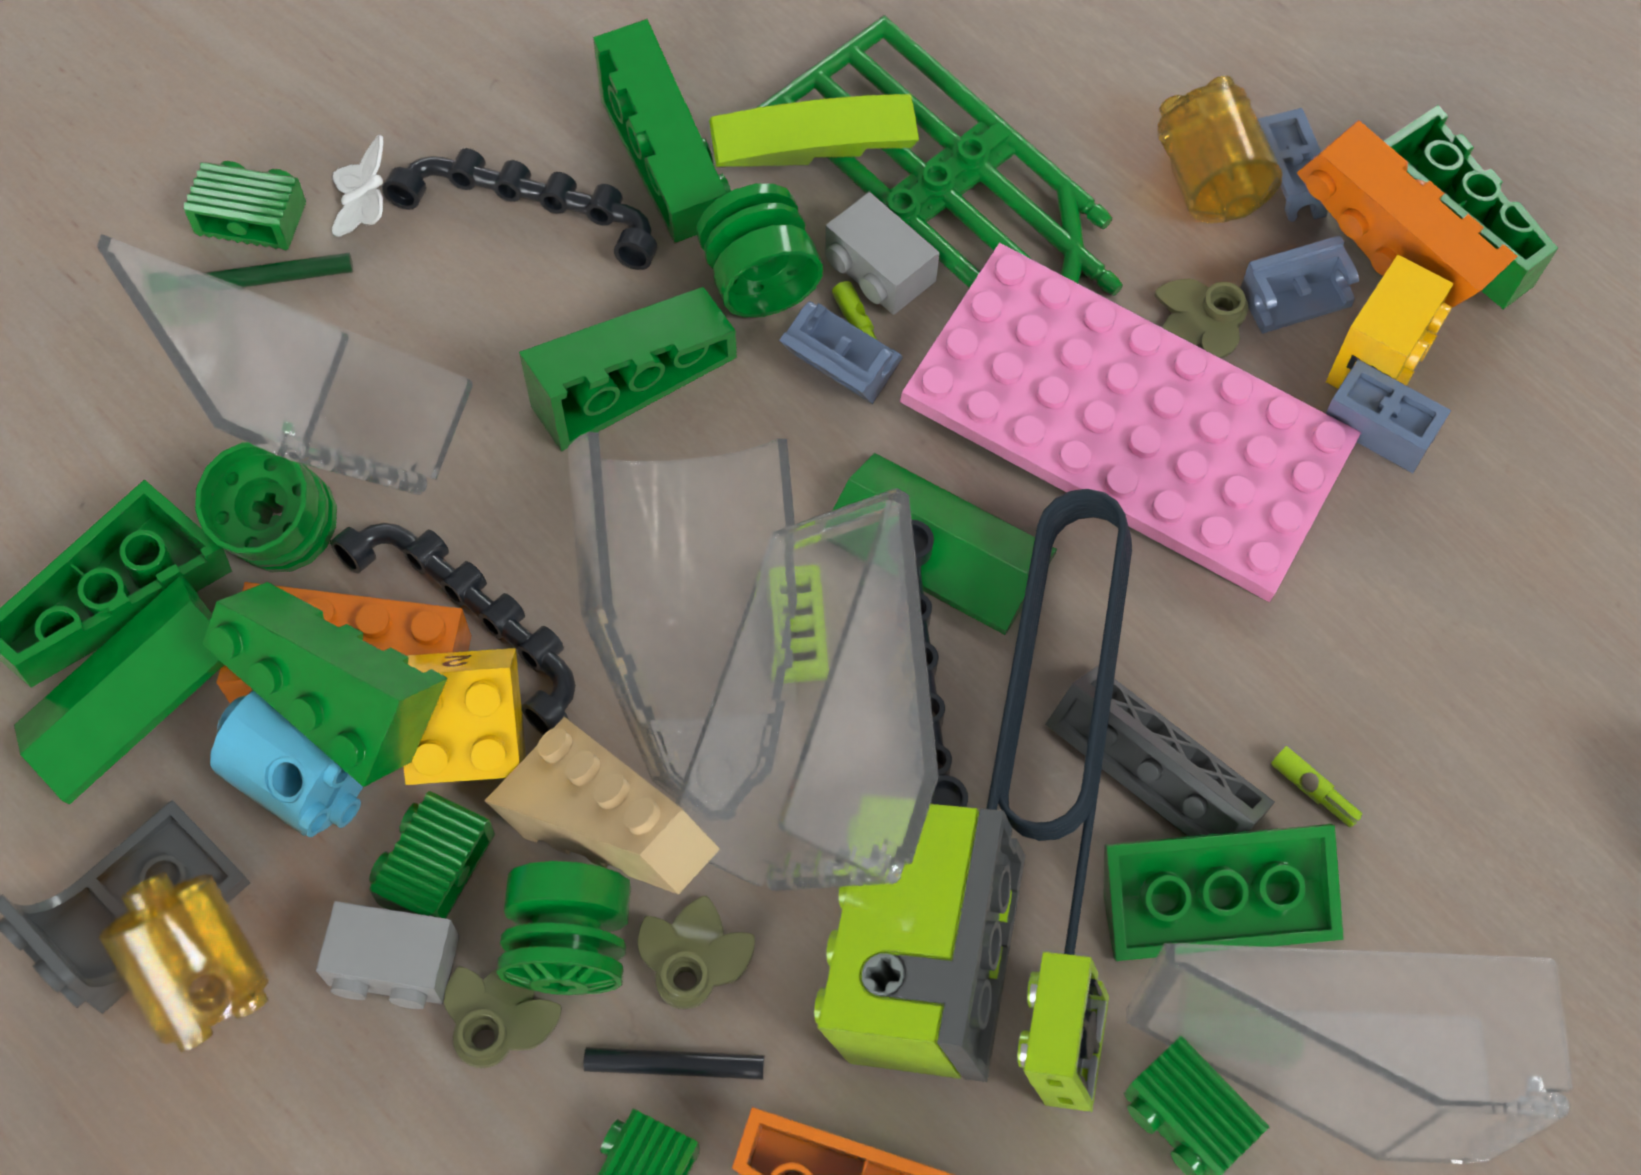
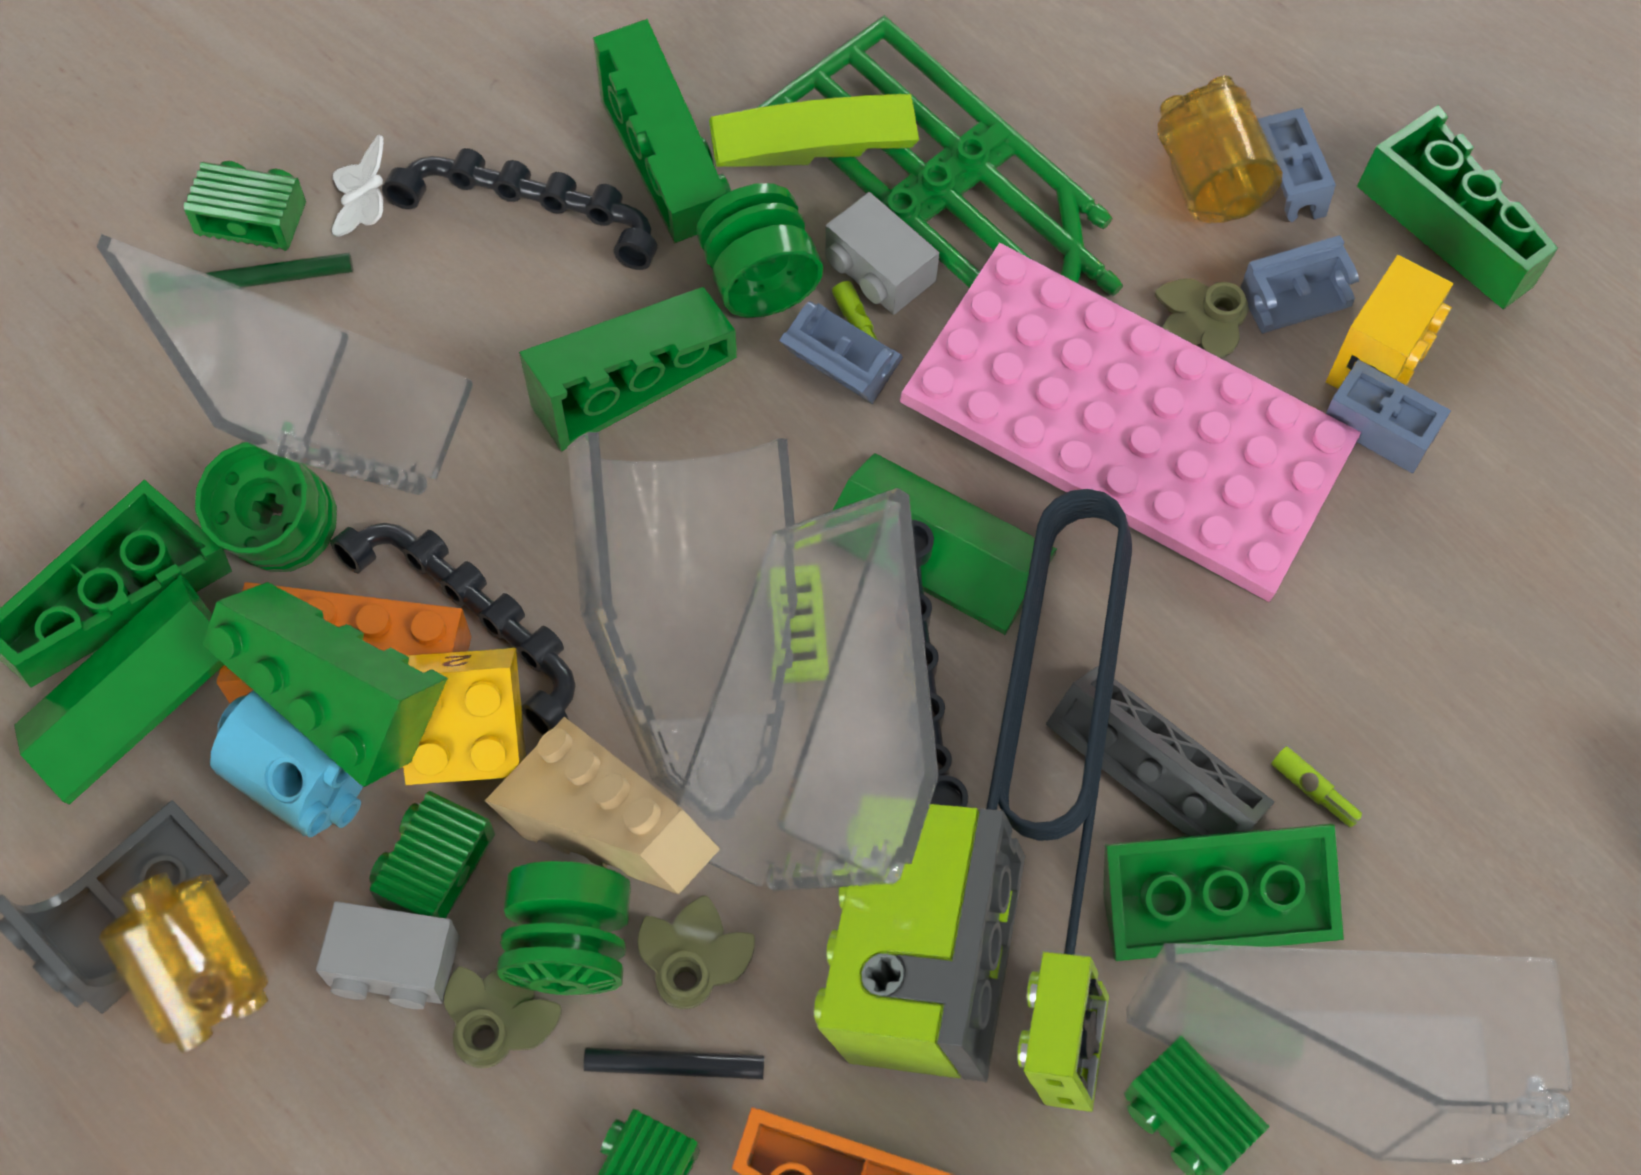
(1394, 214): orange wedge -> none

